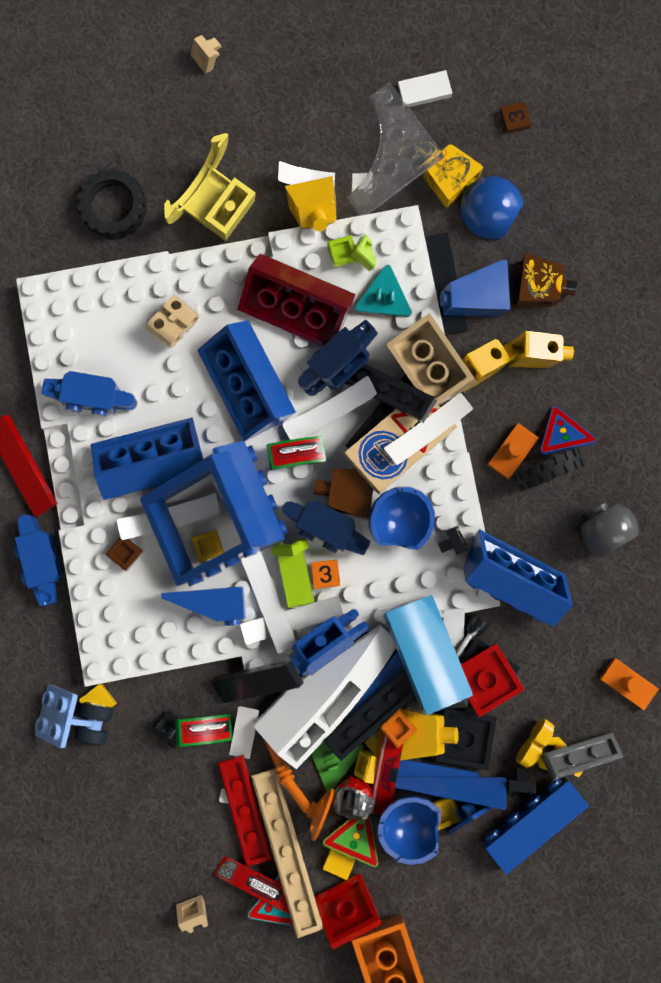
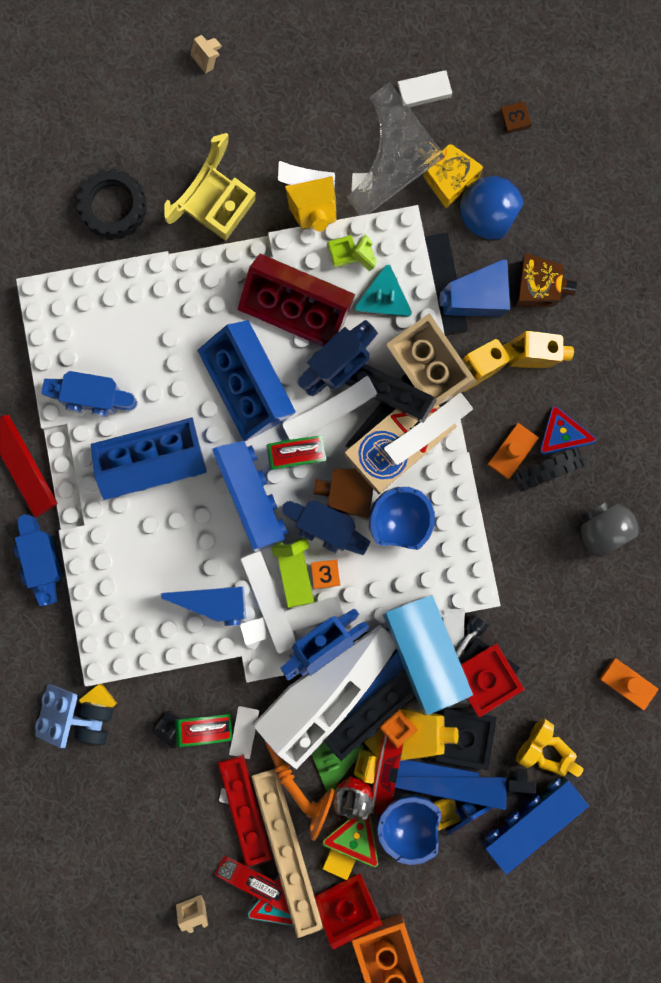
(124, 553): reddish brown tile -> none
(172, 321): tan piece -> none
(181, 515): white sticker -> none
(207, 545): yellow tile -> none
(238, 506): blue window -> none
(257, 681): black tile -> none
(456, 541): black tile -> none
(517, 579): blue slope -> none
(582, 756): dark grey tile -> none

